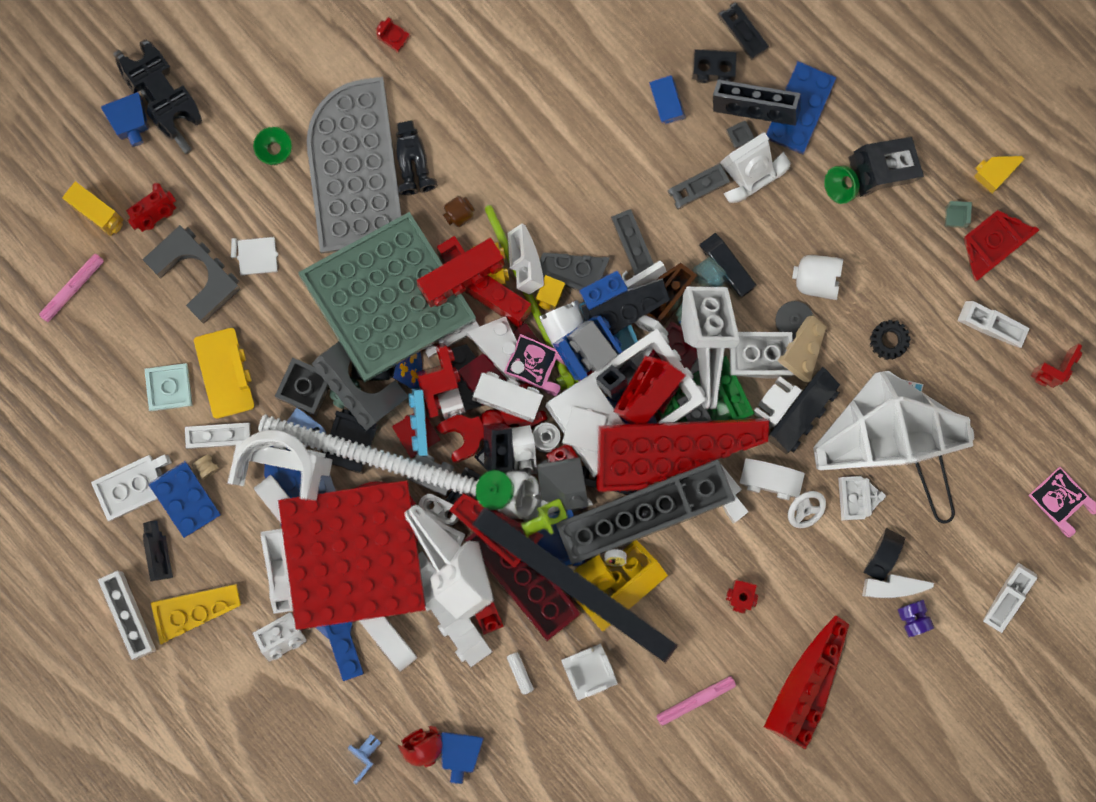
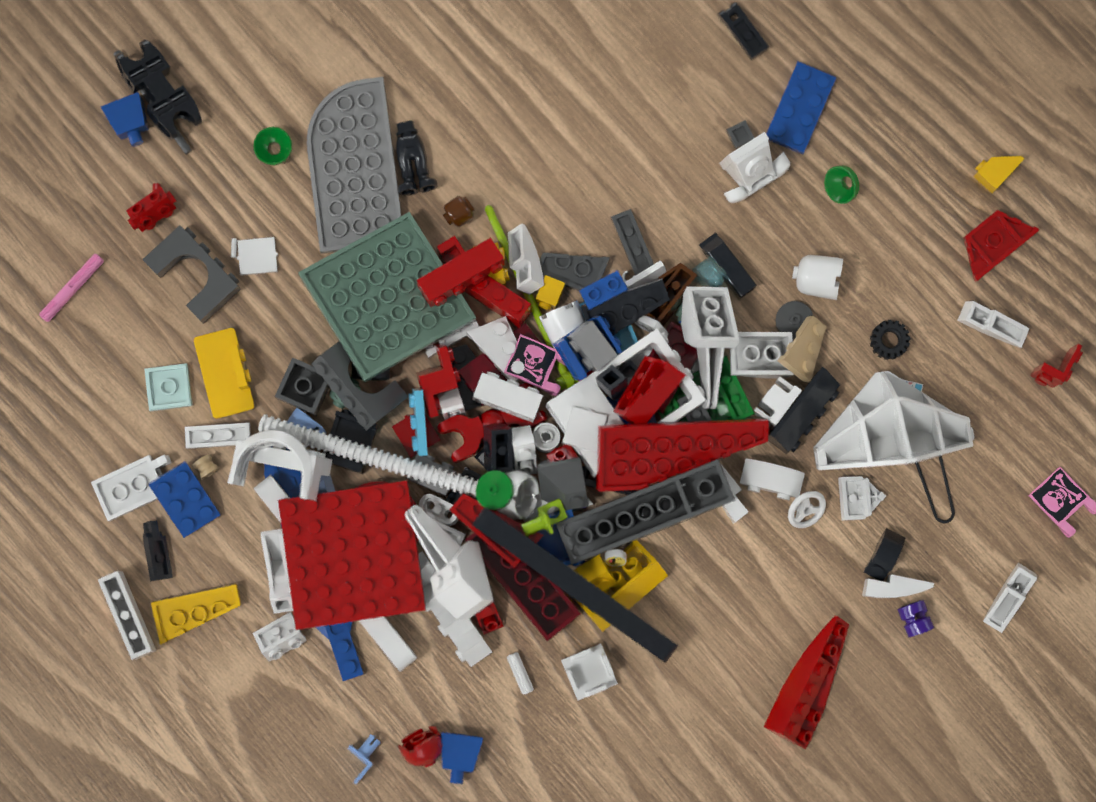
(93, 209): yellow brick -> none
(391, 34): red bracket -> none
(406, 371): blue shield -> none
(667, 100): blue hinge -> none
(696, 700): bright pink axle -> none
(699, 185): dark grey plate -> none
(713, 60): black brick -> none
(747, 590): red brick -> none
(756, 102): black brick -> none
(872, 166): black brick -> none
(958, 214): sand green panel -> none

